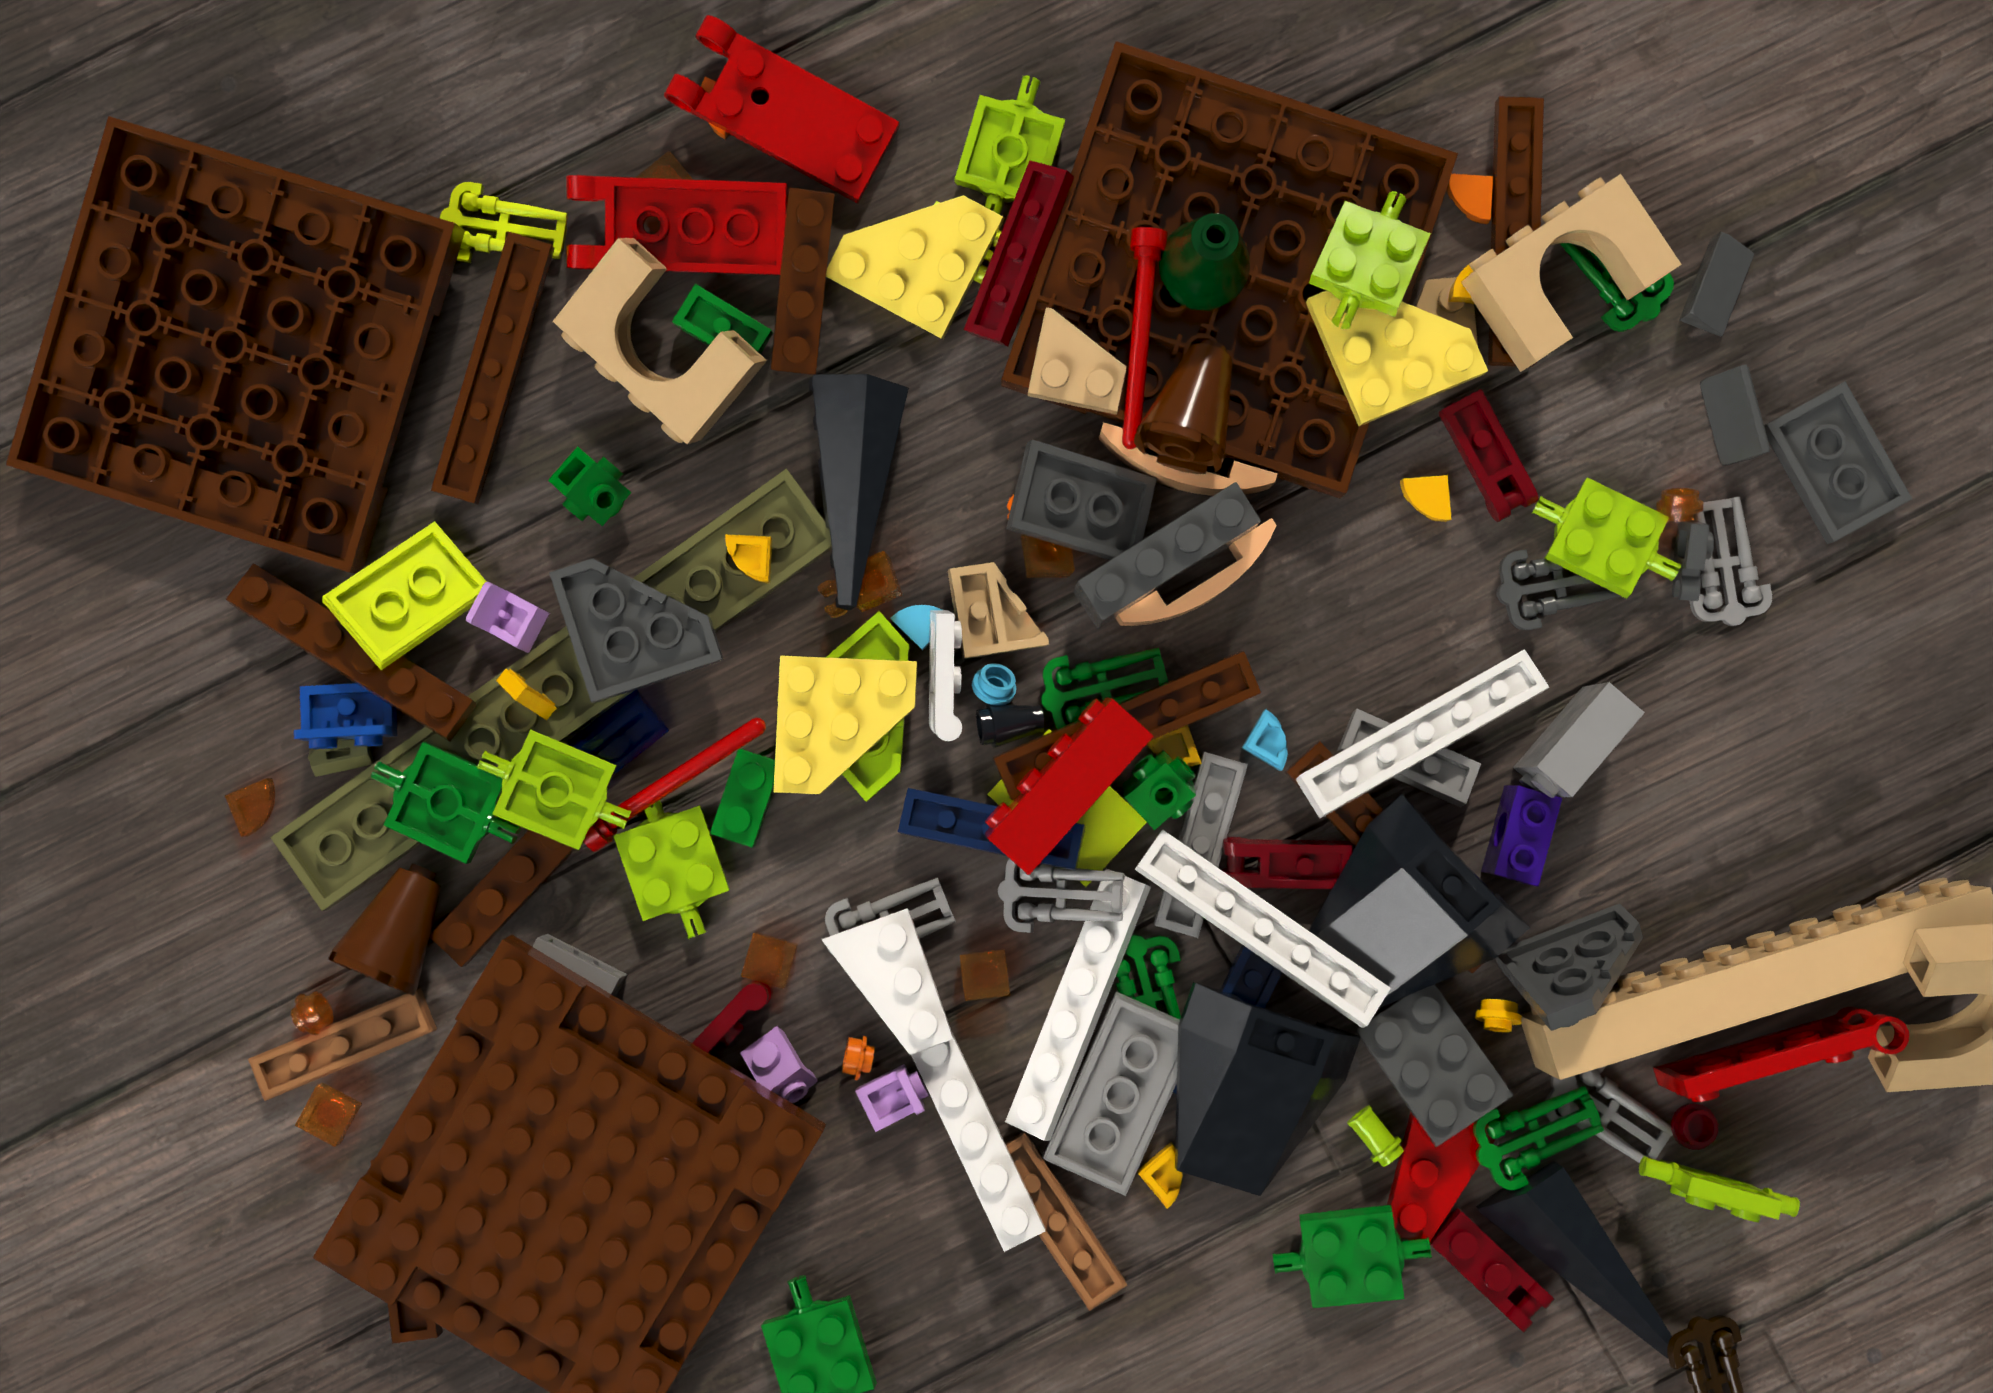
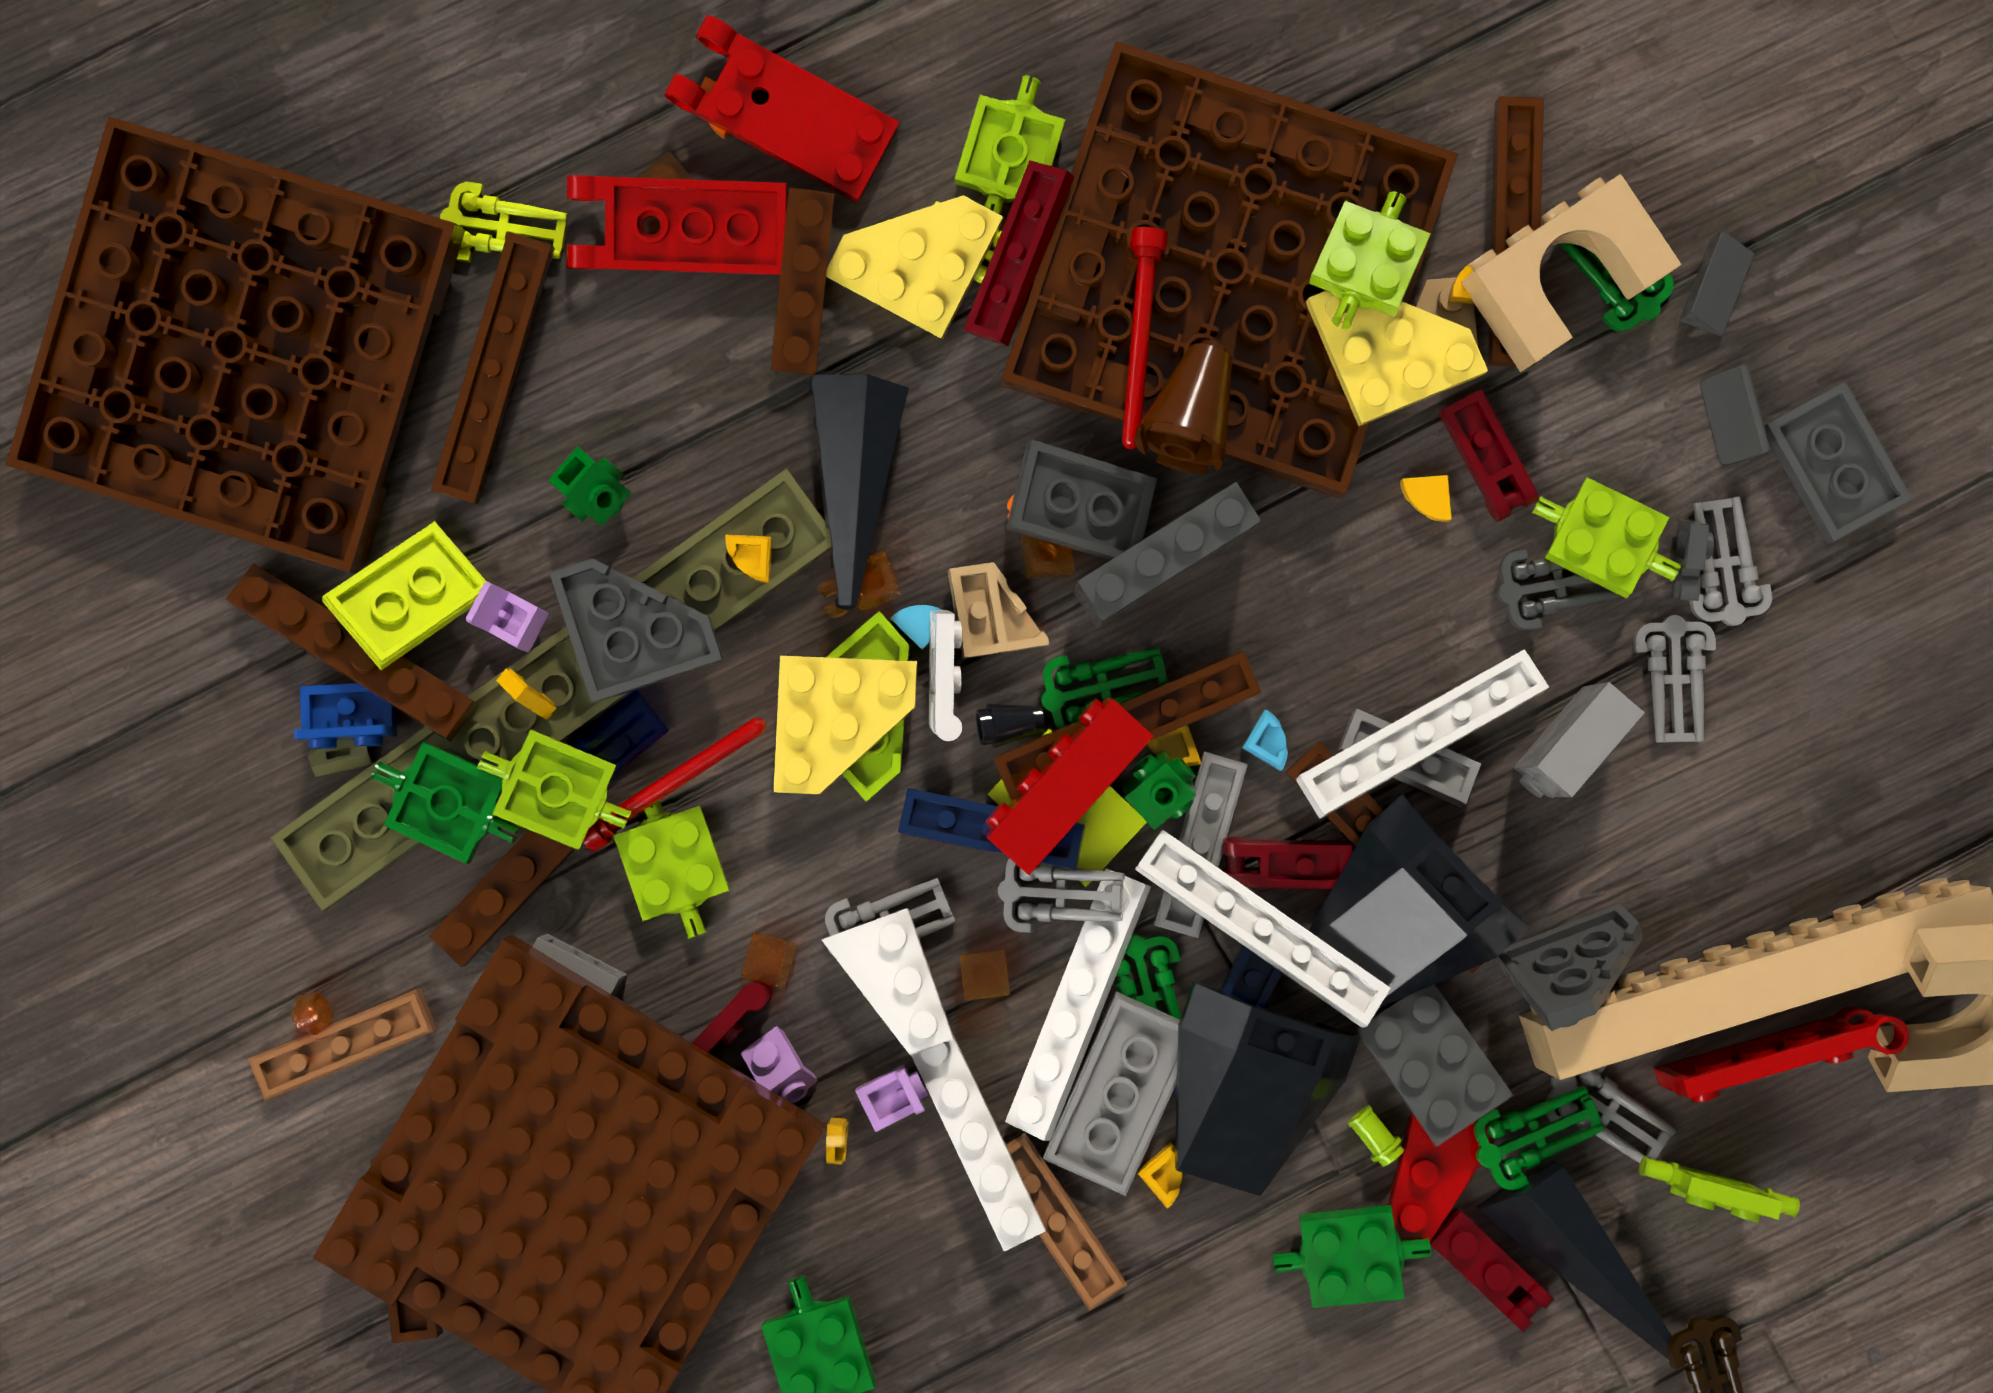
(252, 805): clear orange tile -> none
(328, 1114): clear orange plate -> none
(393, 931): reddish brown cone -> none
(600, 324): tan arch -> none
(707, 315): green plate -> none
(745, 798): green plate -> none
(836, 1141): none -> yellow tile
(857, 1057): orange plate -> none
(994, 684): medium azure plate -> none
(1074, 368): tan wing -> none
(1205, 262): dark green cone -> none
(1245, 550): light nougat slope -> none
(1247, 477): light nougat slope -> none
(1472, 195): orange tile -> none
(1498, 1015): yellow plate -> none
(1521, 835): dark purple brick -> none
(1673, 628): none -> light grey piece
(1680, 504): clear orange plate -> none
(1694, 1126): dark red plate -> none

